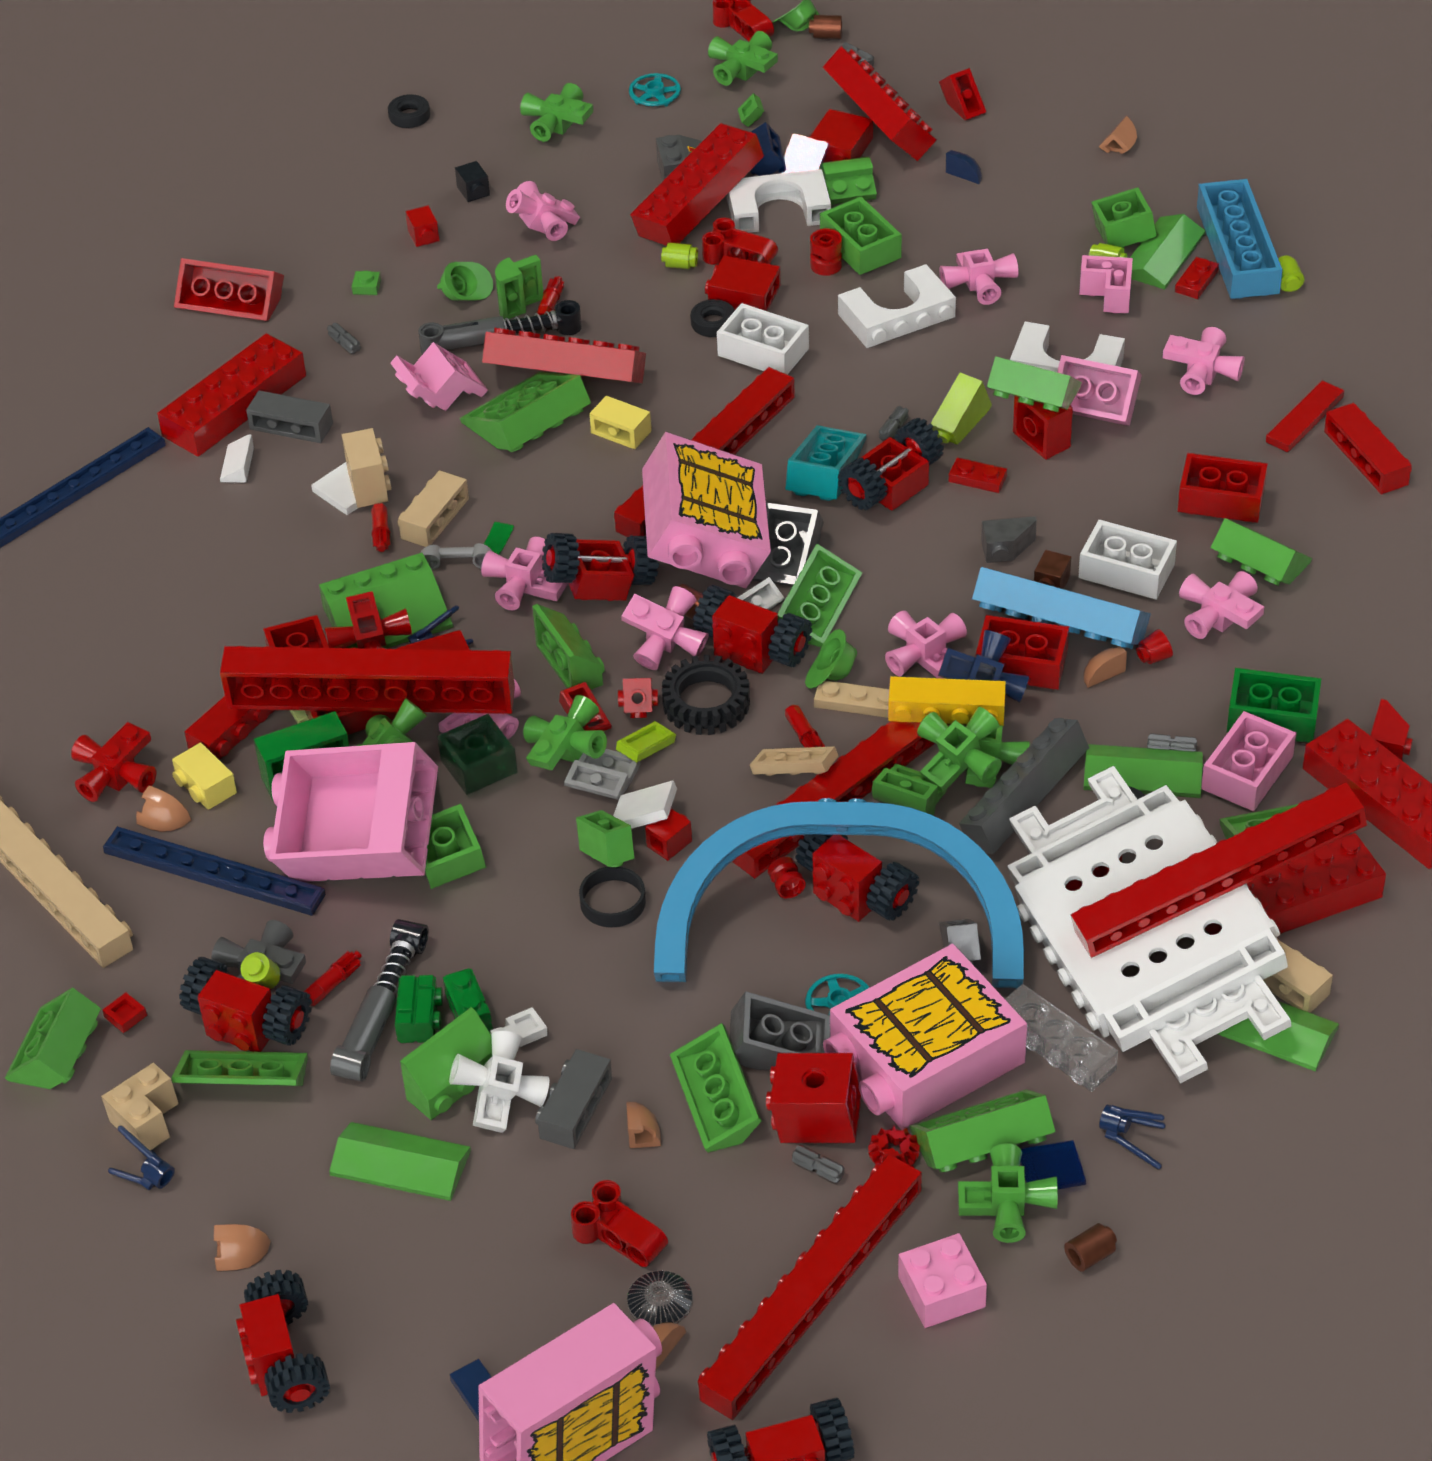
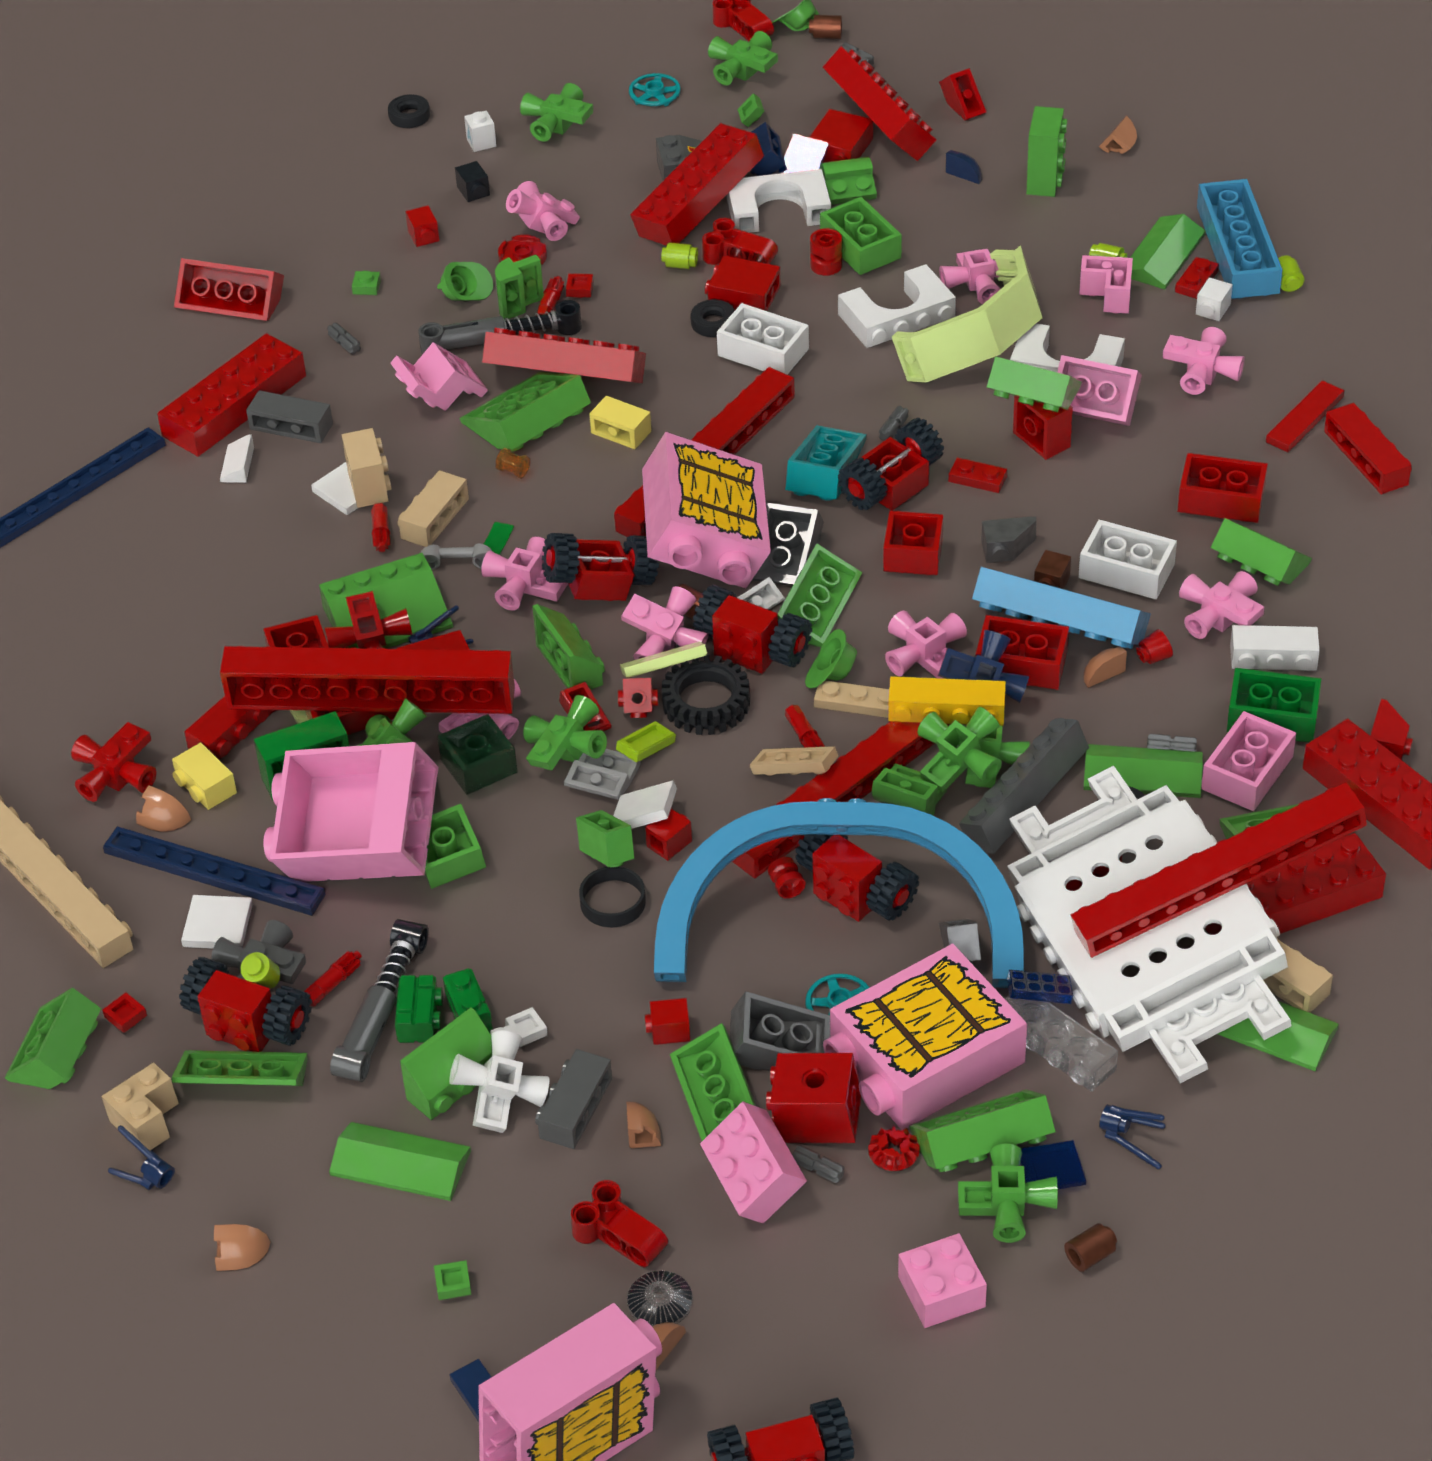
(216, 918): none -> white tile
(268, 1347): brick -> none
(452, 1280): none -> bright green plate
(480, 131): none -> white brick
(513, 463): none -> clear orange bush
(522, 247): none -> red tile
(579, 285): none -> red plate
(663, 659): none -> yellowish green tile
(668, 1021): none -> red brick
(753, 1162): none -> bright pink brick
(809, 1287): red brick -> none
(913, 543): none -> red brick
(961, 409): lime slope -> none
(977, 333): none -> yellowish green panel
(1040, 986): none -> clear blue tile
(1046, 151): none -> bright green brick
(1124, 218): bright green brick -> none
(1214, 299): none -> white brick
(1274, 647): none -> white brick

